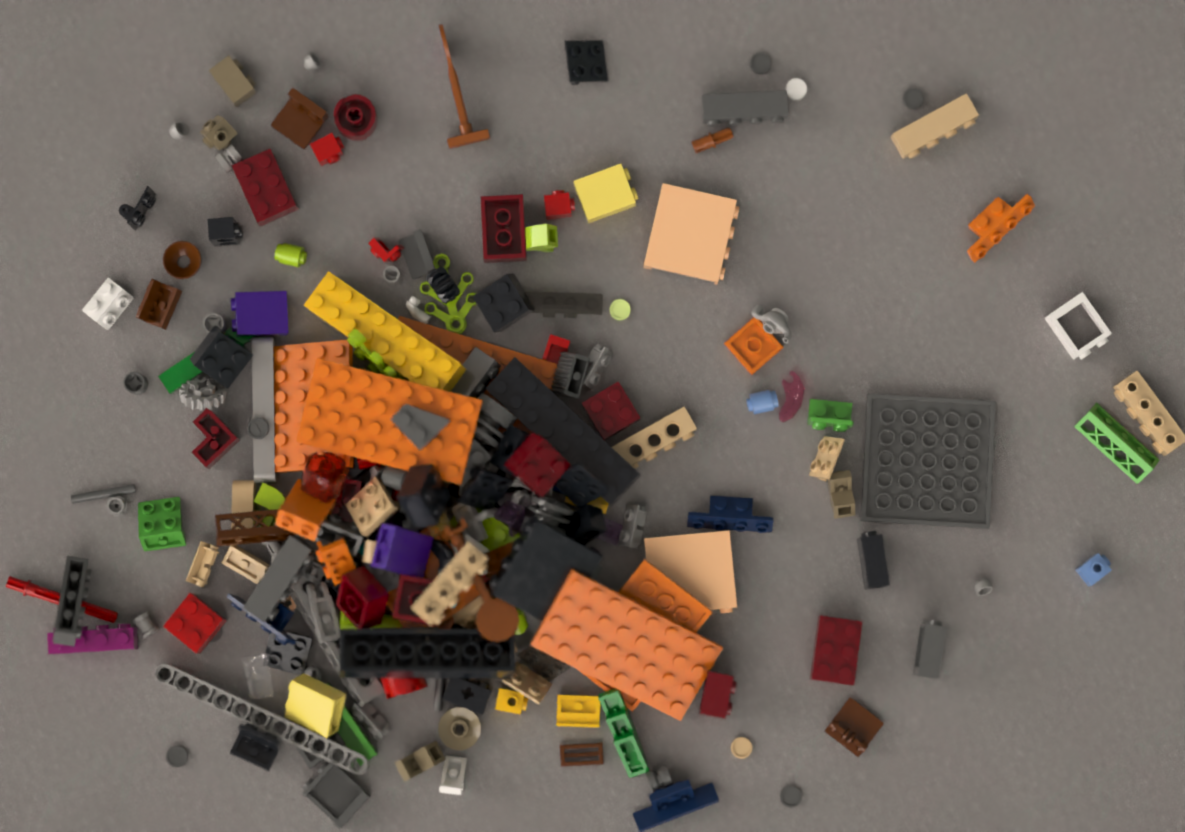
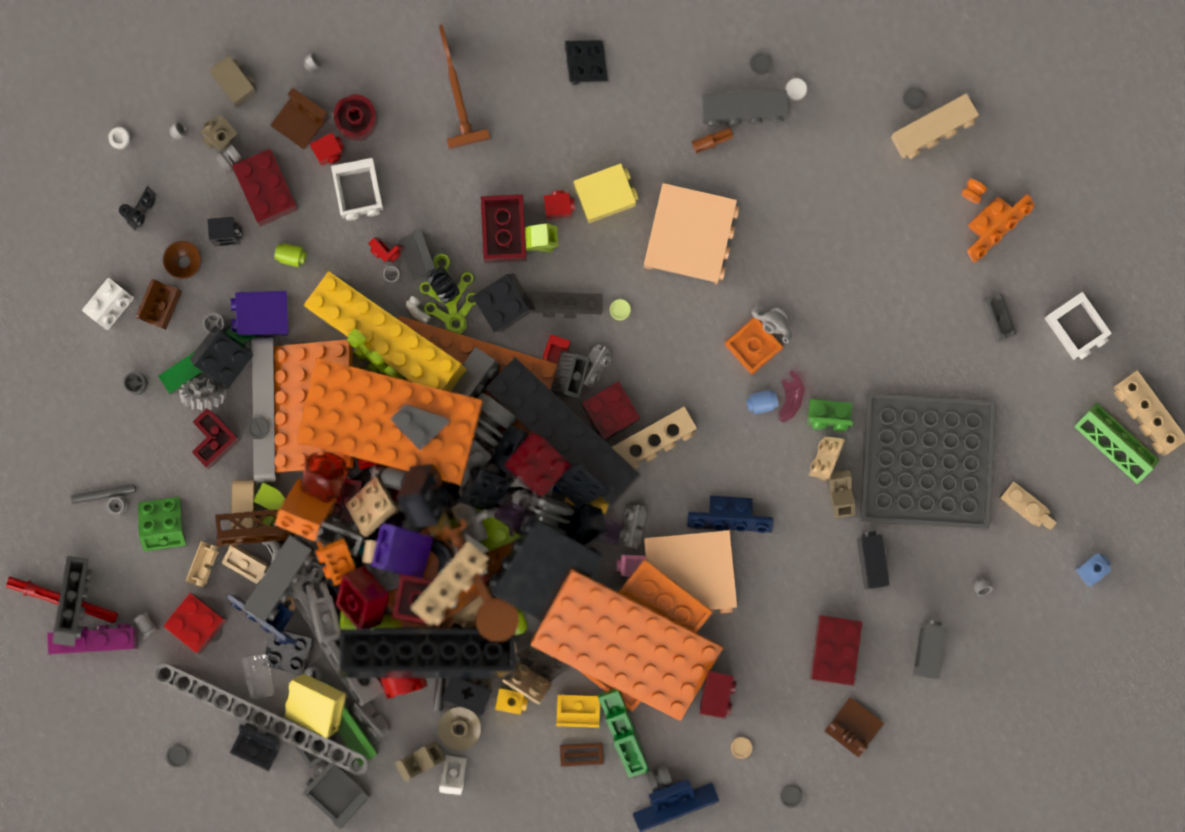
(119, 138): none -> white tile
(354, 168): none -> white window
(628, 564): none -> bright pink bracket
(974, 191): none -> orange wheel
(999, 318): none -> dark grey hinge
(1027, 506): none -> tan hinge

